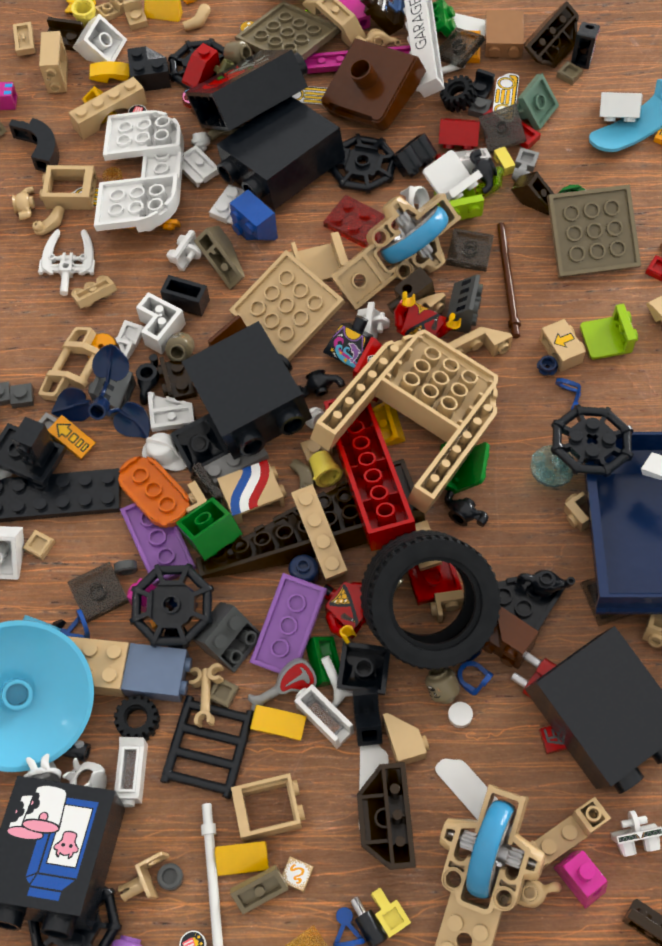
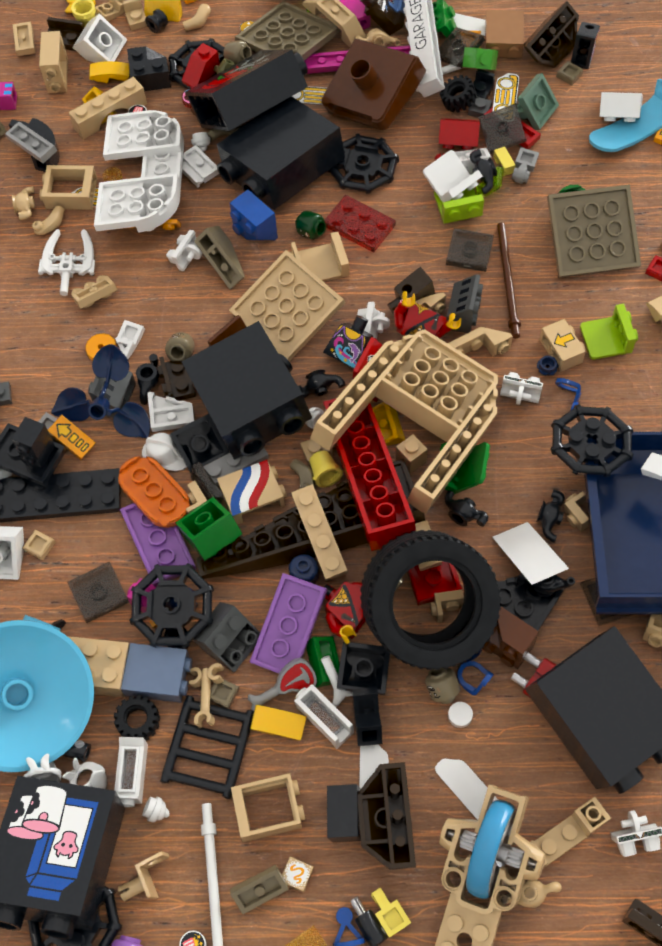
(21, 395): dark grey plate -> none
(31, 142): none -> light grey plate
(65, 378): tan bar -> none
(80, 617): blue piece -> none
(125, 567): dark grey tile -> none
(155, 809): none -> white plate
(156, 21): none -> black wheel
(161, 321): white brick -> none
(170, 877): dark grey tile -> none
(185, 295): black brick -> none
(221, 208): white plate -> none
(241, 858): yellow slope -> none
(310, 225): none -> dark green head
(342, 813): none -> black panel
(397, 247): tan piece -> none
(405, 740): tan slope -> none
(412, 452): none -> tan brick
(414, 155): black brick -> none
(416, 195): white piece -> none
(480, 58): none -> bright green slope
(521, 389): none -> white hips
(530, 553): none -> white sticker
(532, 191): dark brown slope -> none
(544, 472): clear light blue plate -> none
(550, 740): red tile -> none
(551, 514): none -> black piece
(582, 877): dark pink torso -> none

